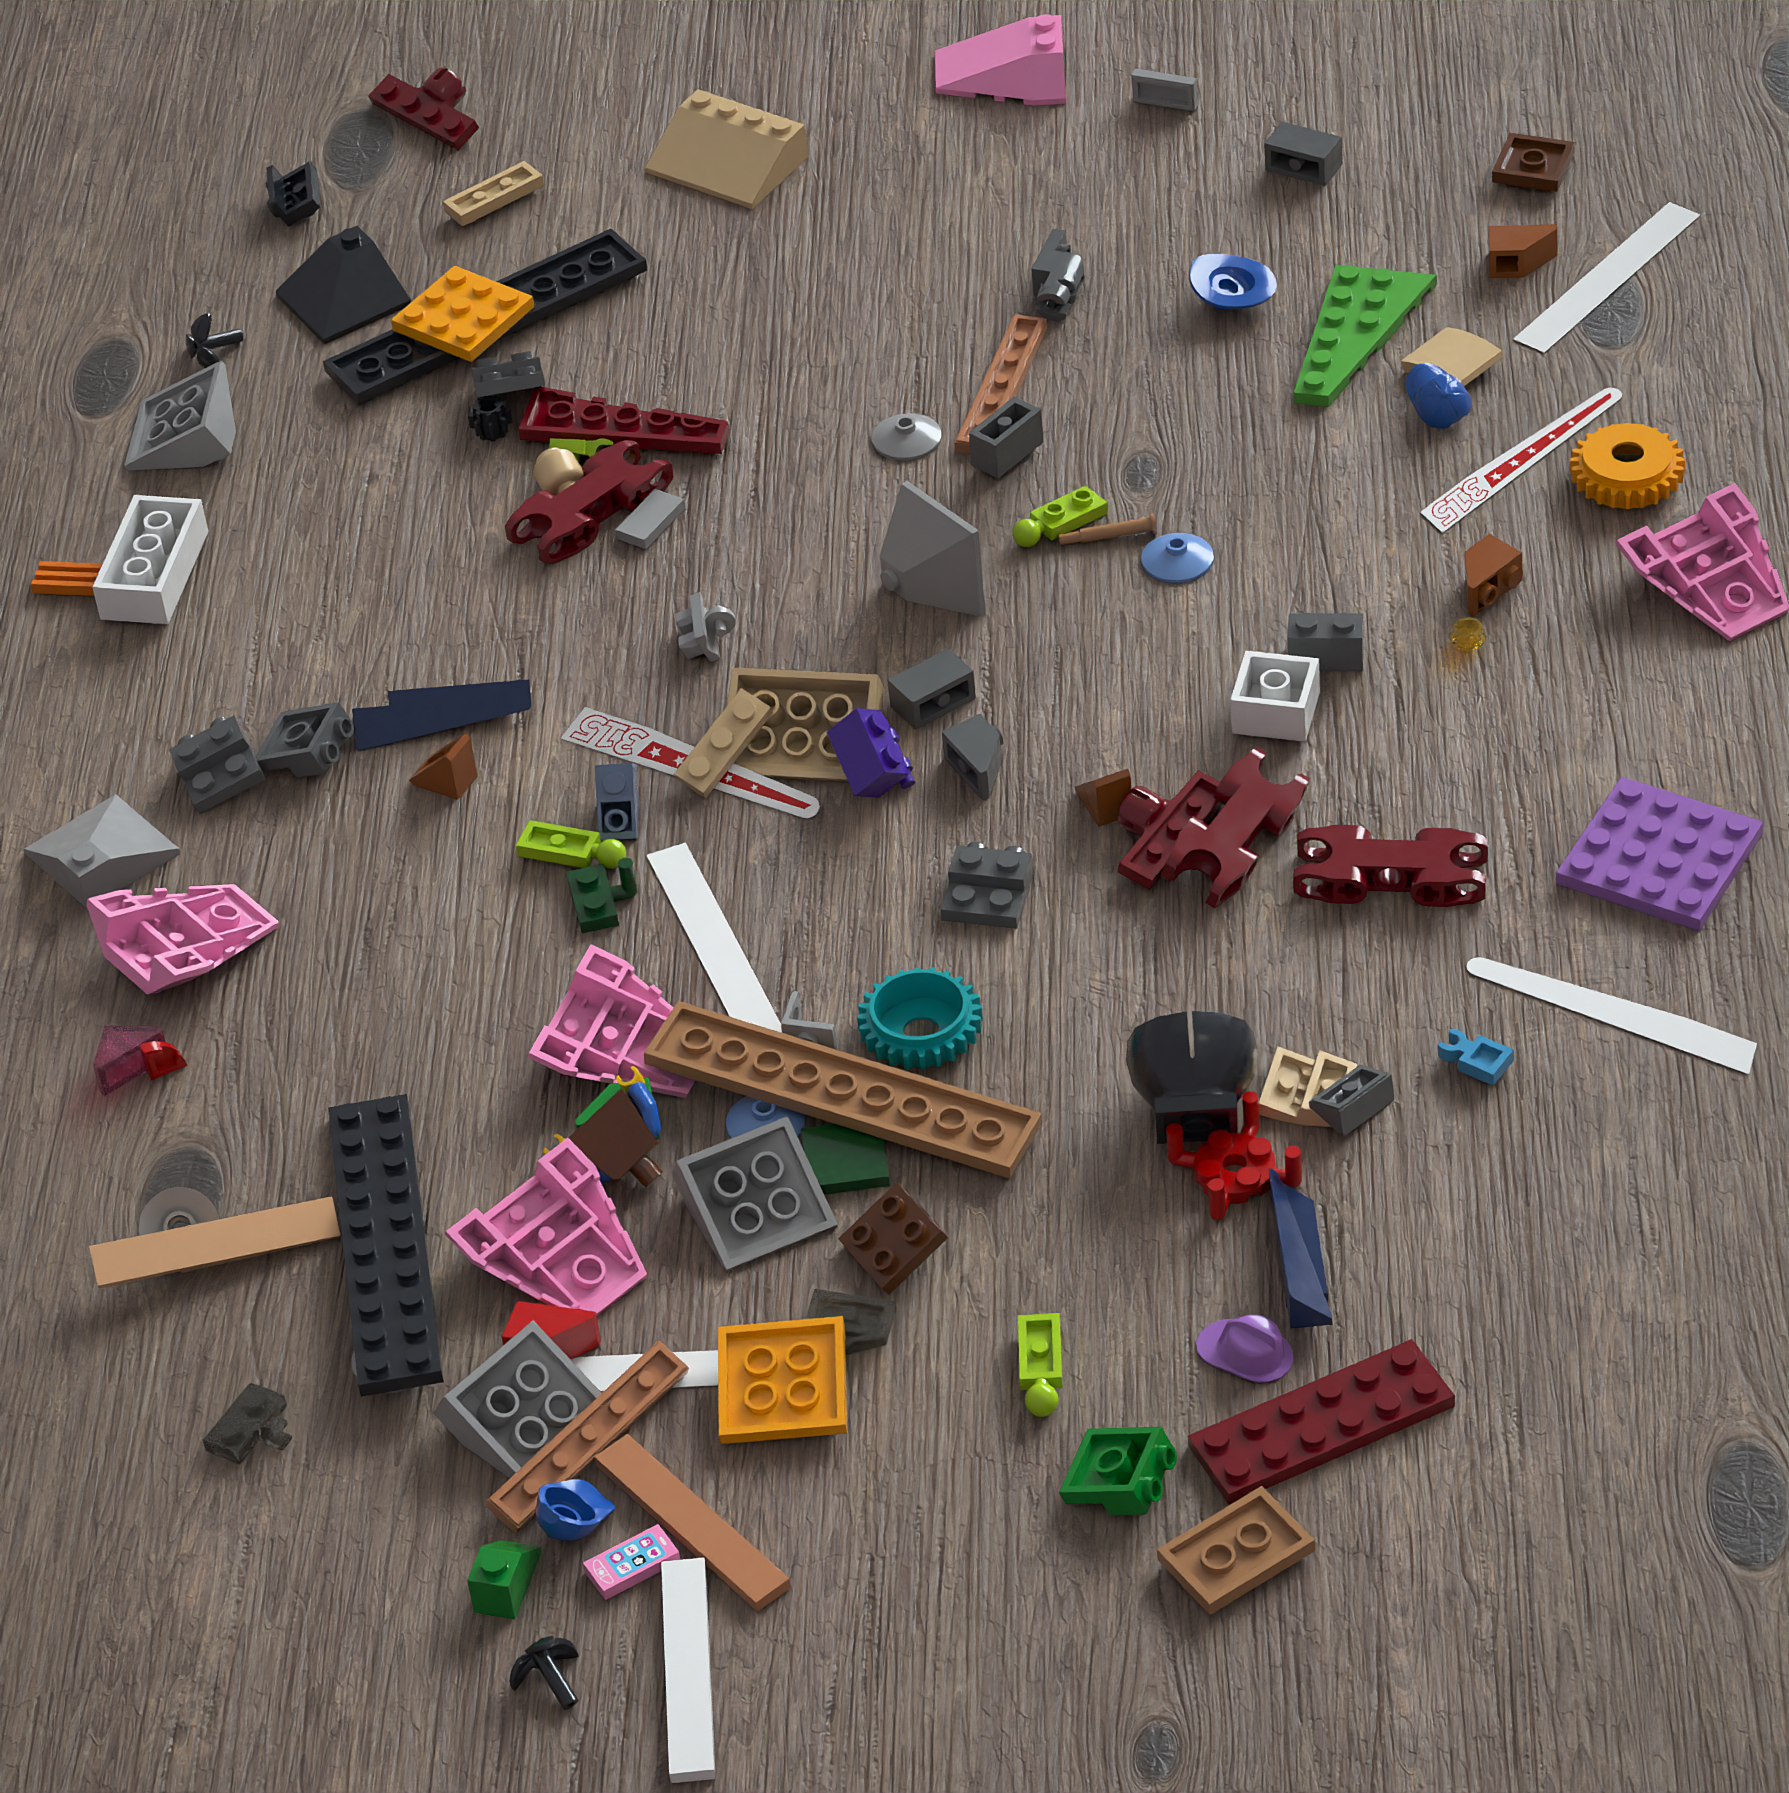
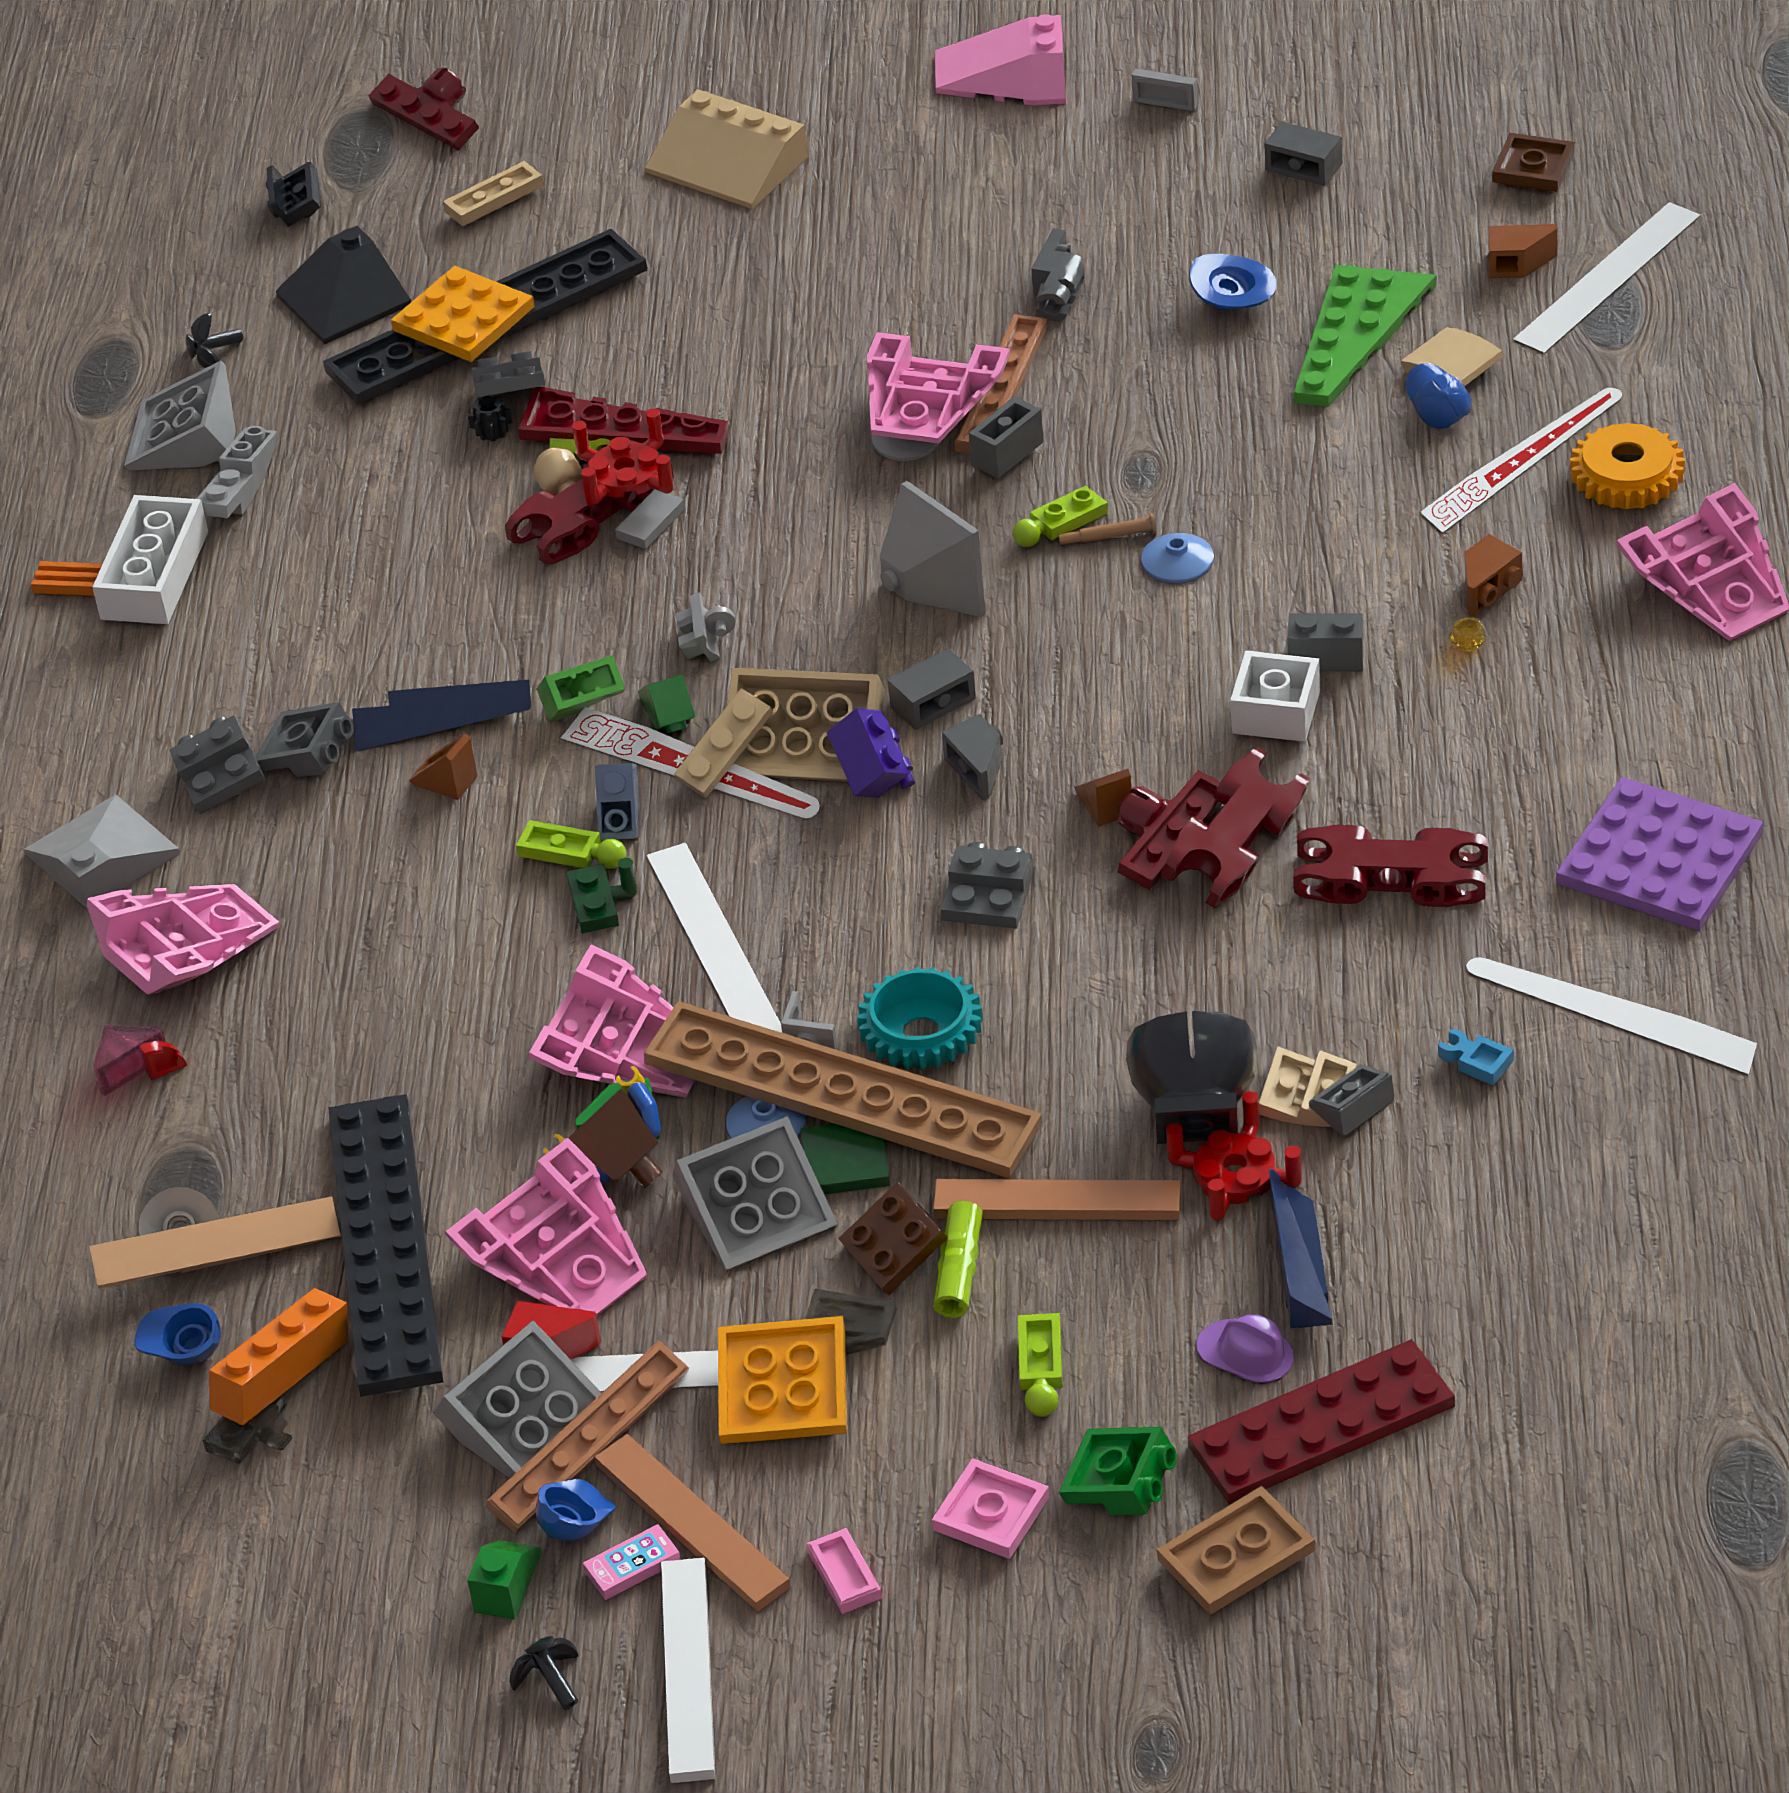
(179, 1333): none -> blue piece
(240, 473): none -> light grey slope
(278, 1356): none -> orange brick
(579, 687): none -> bright green arch
(623, 463): none -> red plate
(667, 704): none -> green slope
(844, 1571): none -> bright pink tile
(925, 396): none -> bright pink wedge
(958, 1259): none -> lime axle
(990, 1508): none -> bright pink plate
(1062, 1198): none -> nougat tile

